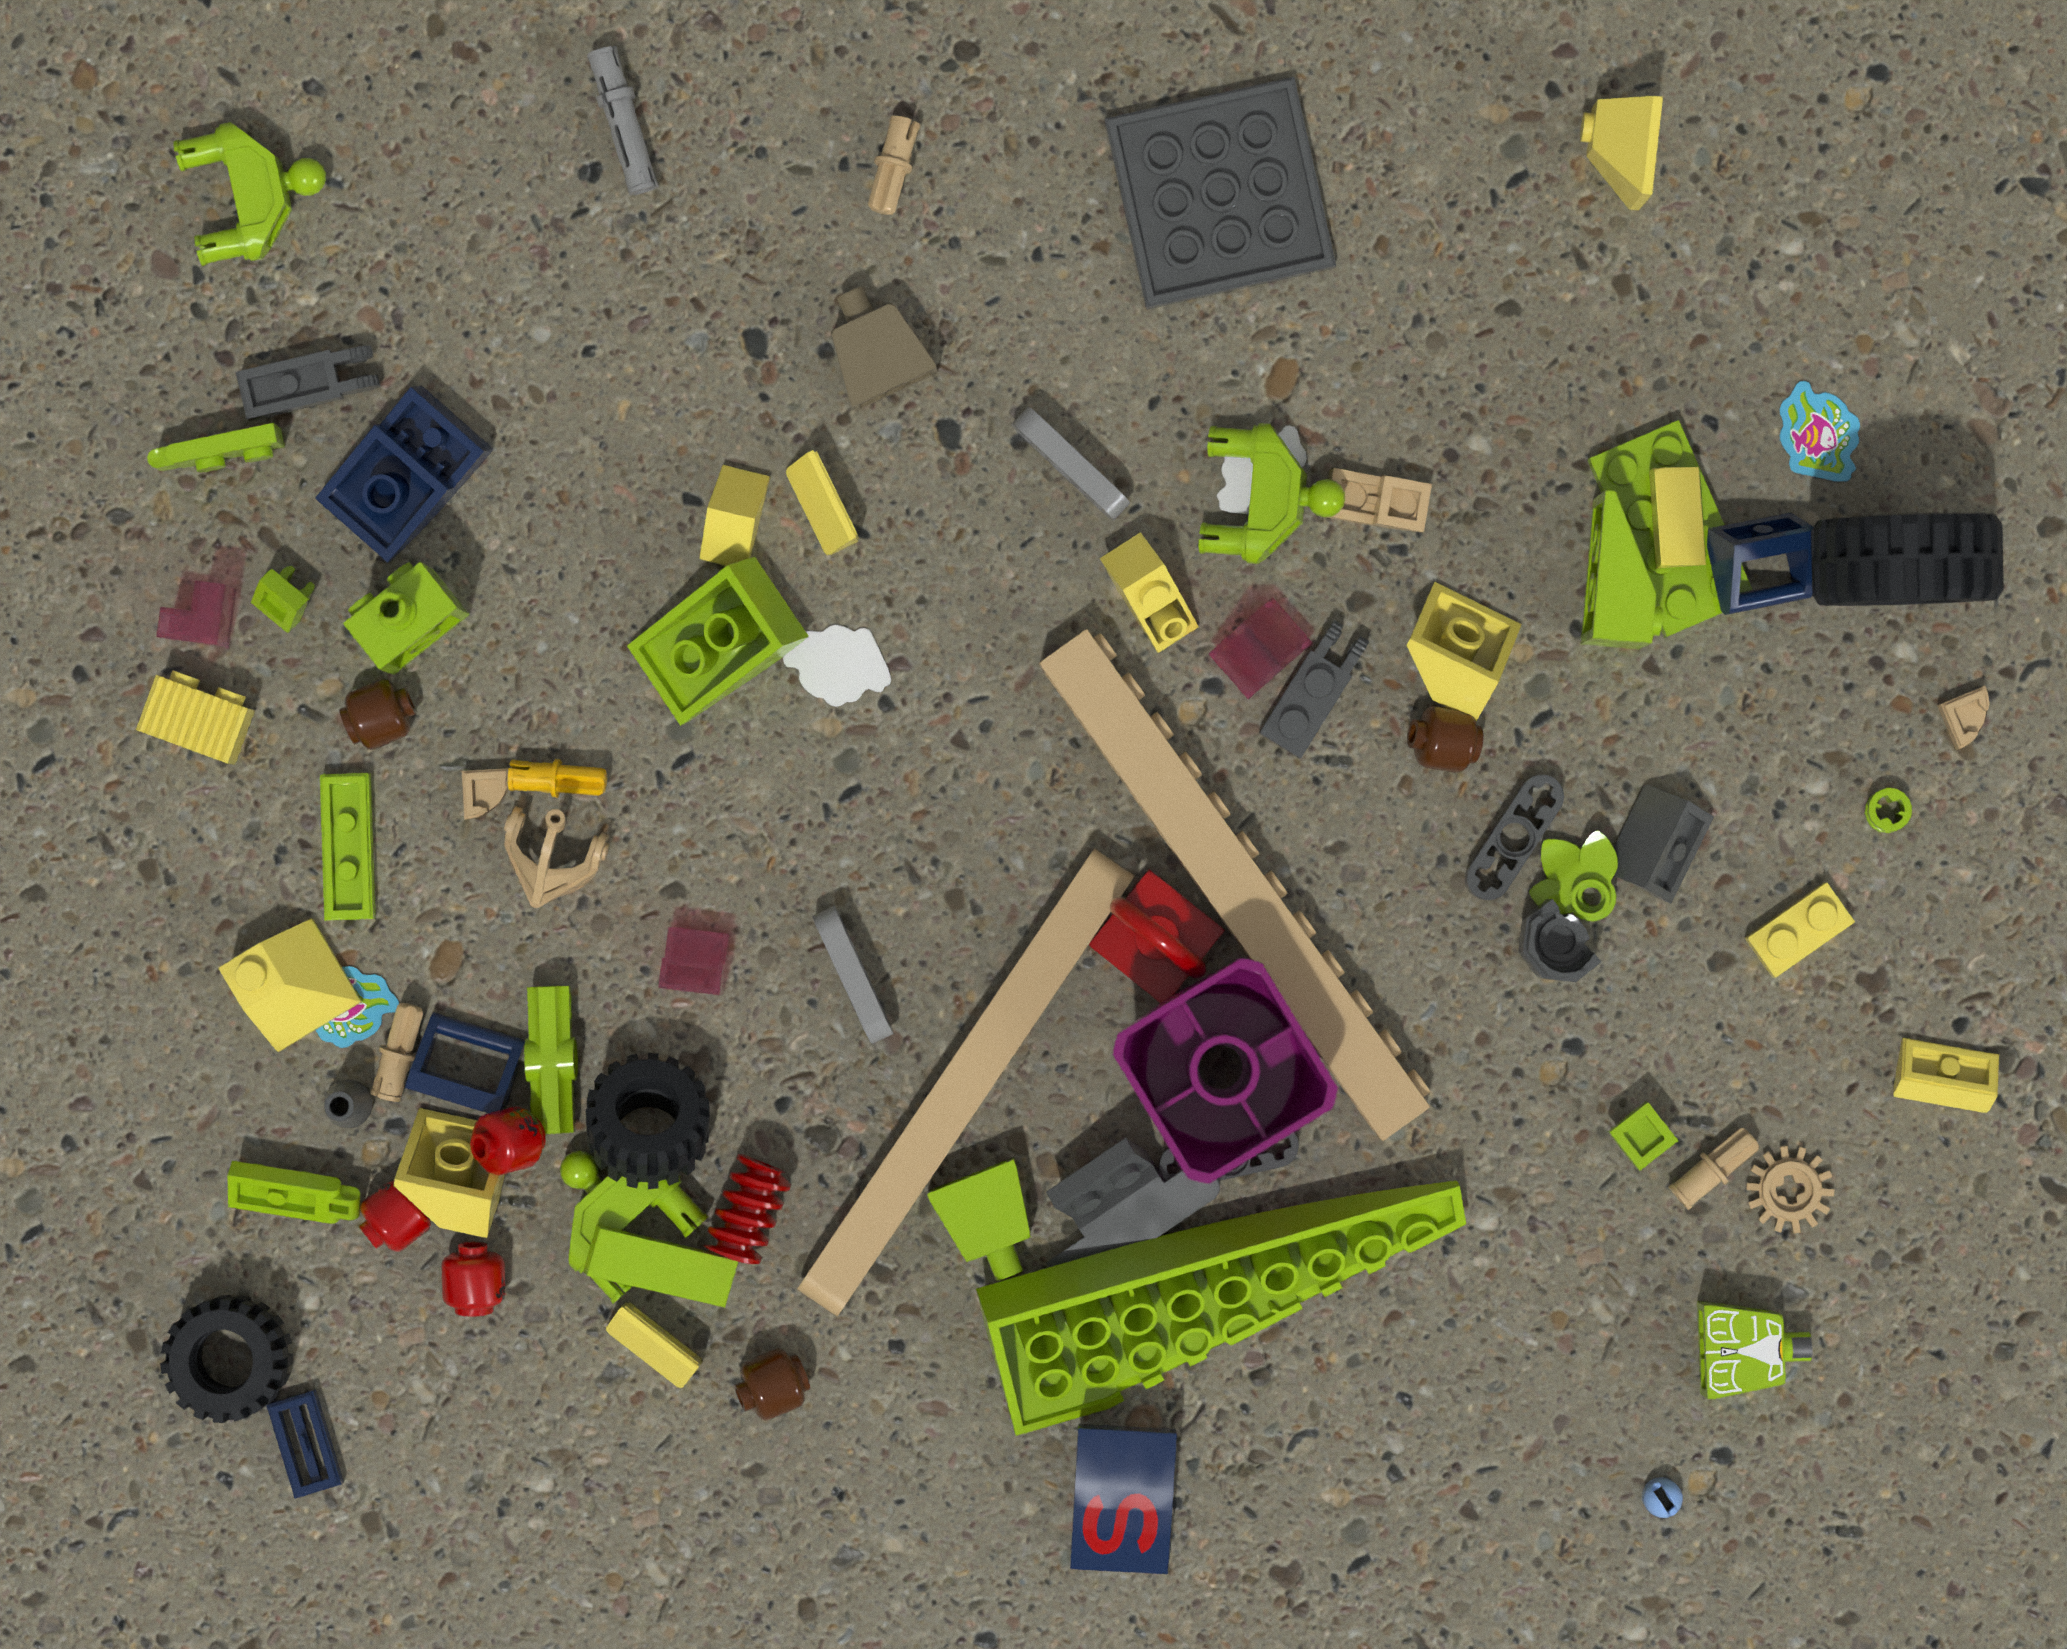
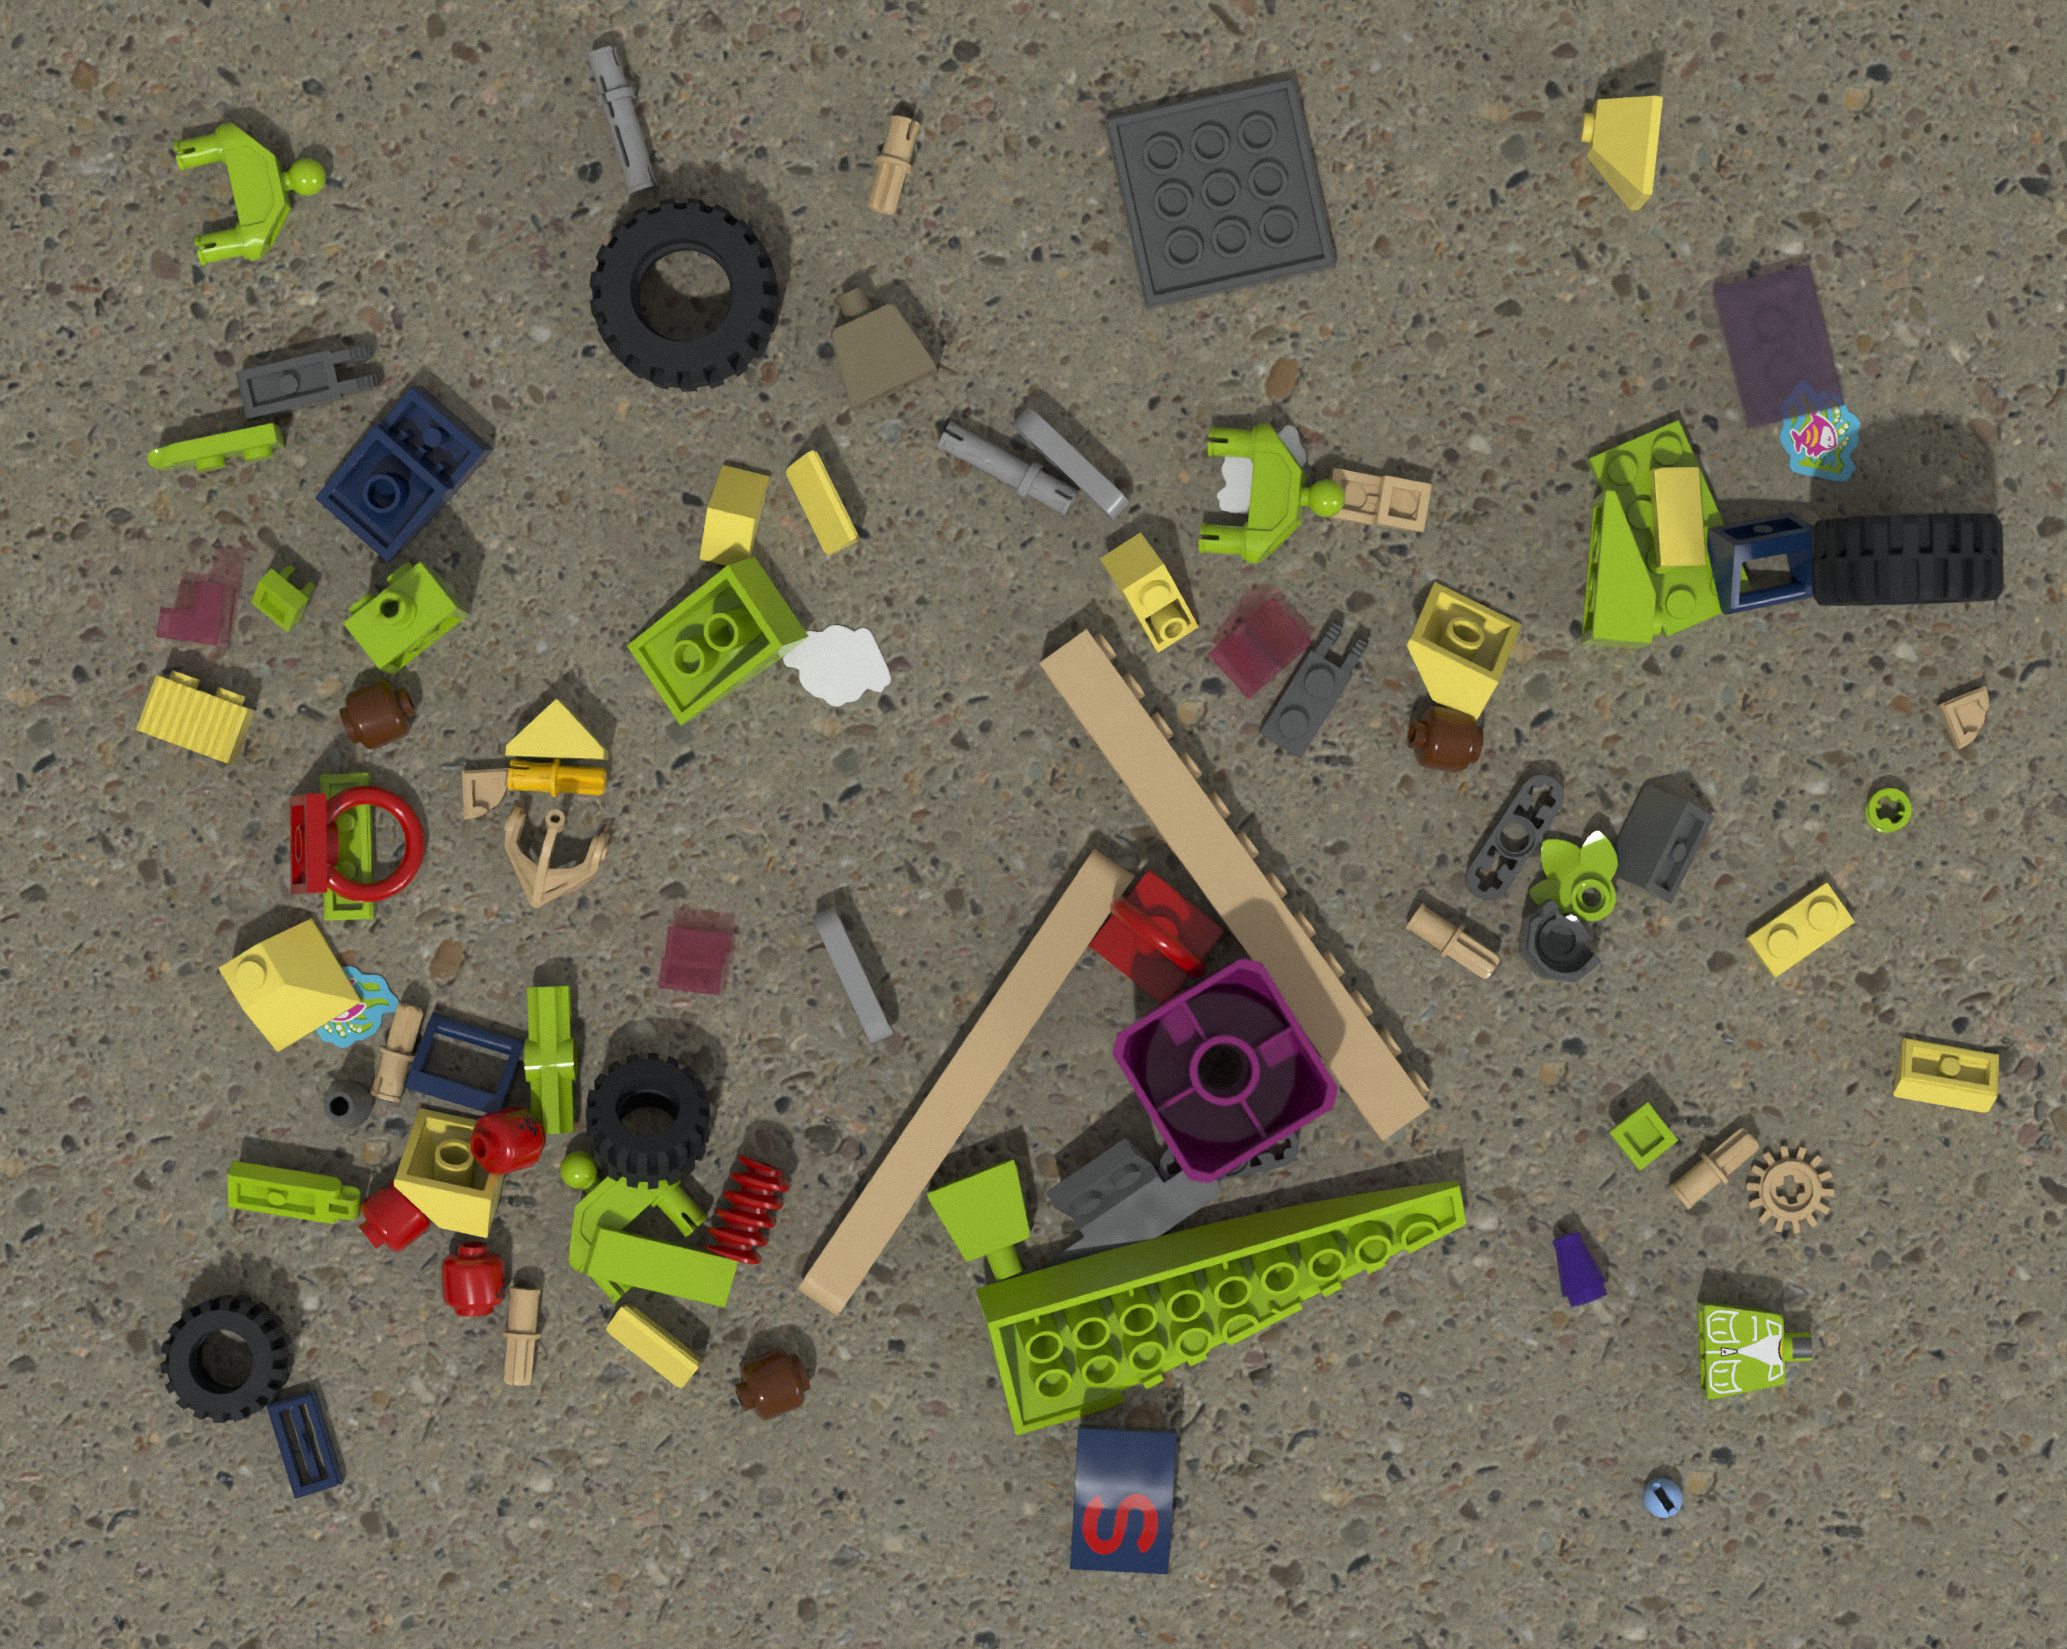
(316, 844): none -> red tile
(521, 1336): none -> tan axle
(556, 735): none -> light yellow slope
(670, 230): none -> black tyre
(1009, 469): none -> light grey pin
(1453, 942): none -> tan axle
(1578, 1271): none -> dark purple cone
(1778, 347): none -> clear purple tile

